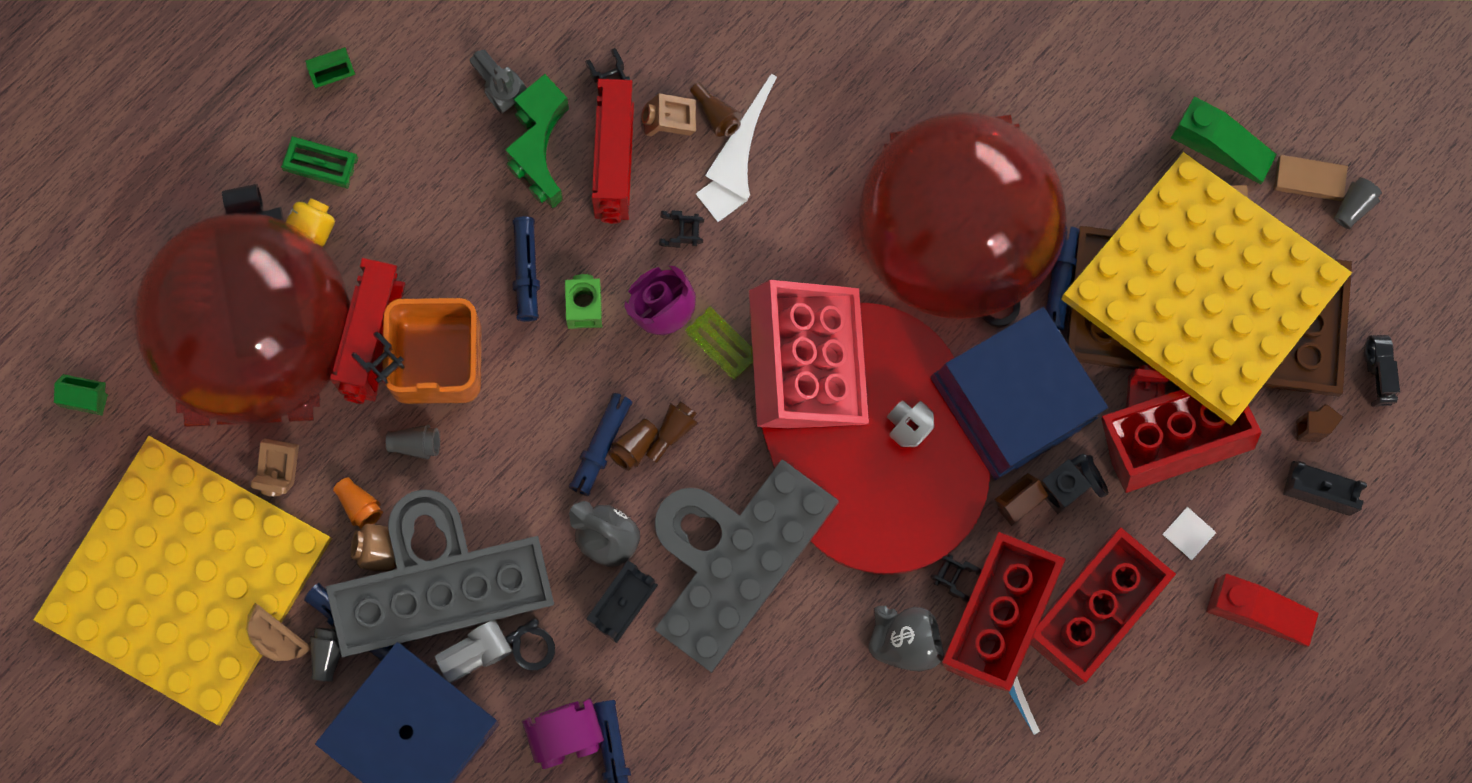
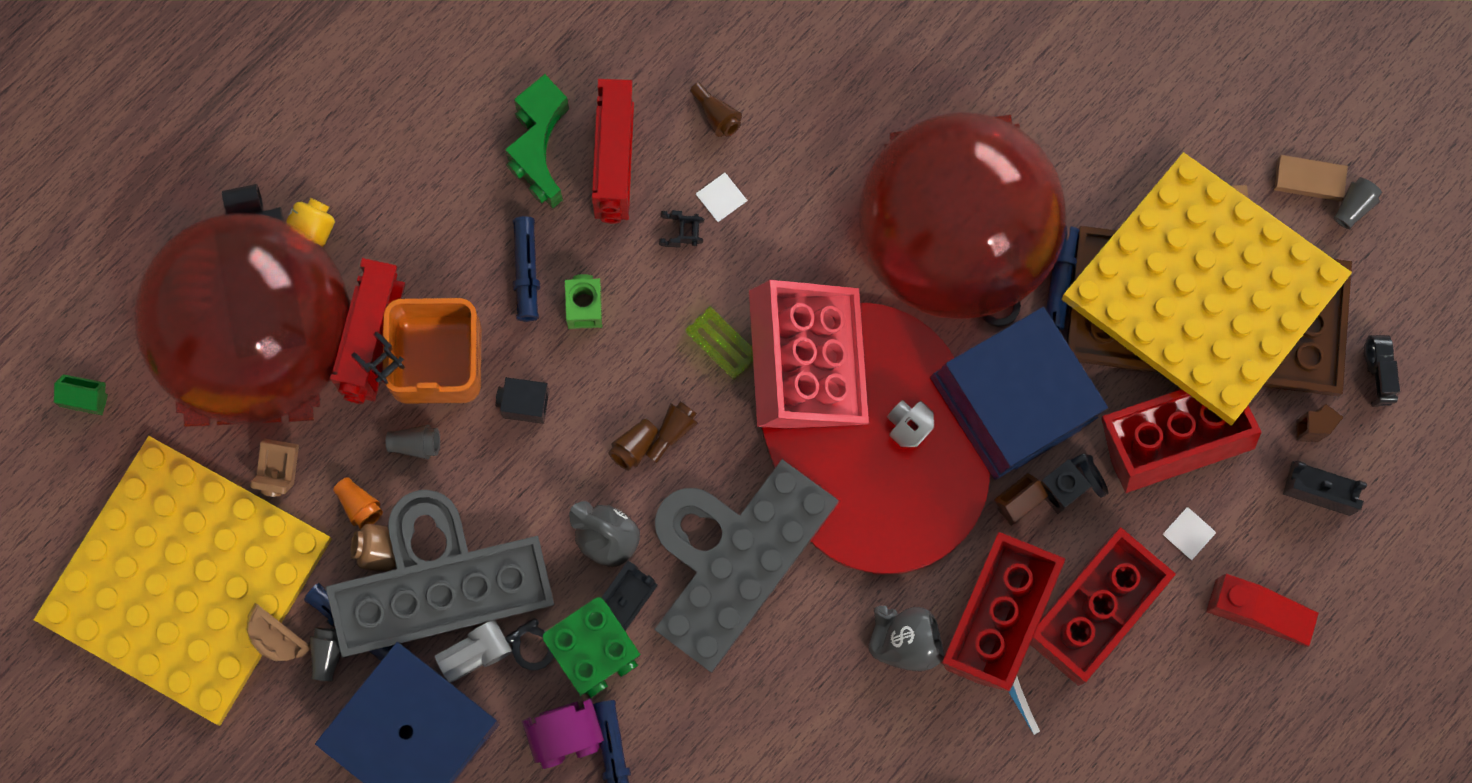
(326, 61): green piece -> none
(346, 171): green tile -> none
(501, 84): dark grey axle -> none
(523, 400): none -> black brick
(591, 647): none -> green bracket
(594, 457): dark blue pin -> none
(619, 67): black piece -> none
(661, 301): magenta cylinder -> none
(669, 115): medium nougat bracket -> none
(732, 162): white sticker -> none
(939, 578): black piece -> none
(1145, 385): red bracket -> none
(1223, 140): green slope -> none

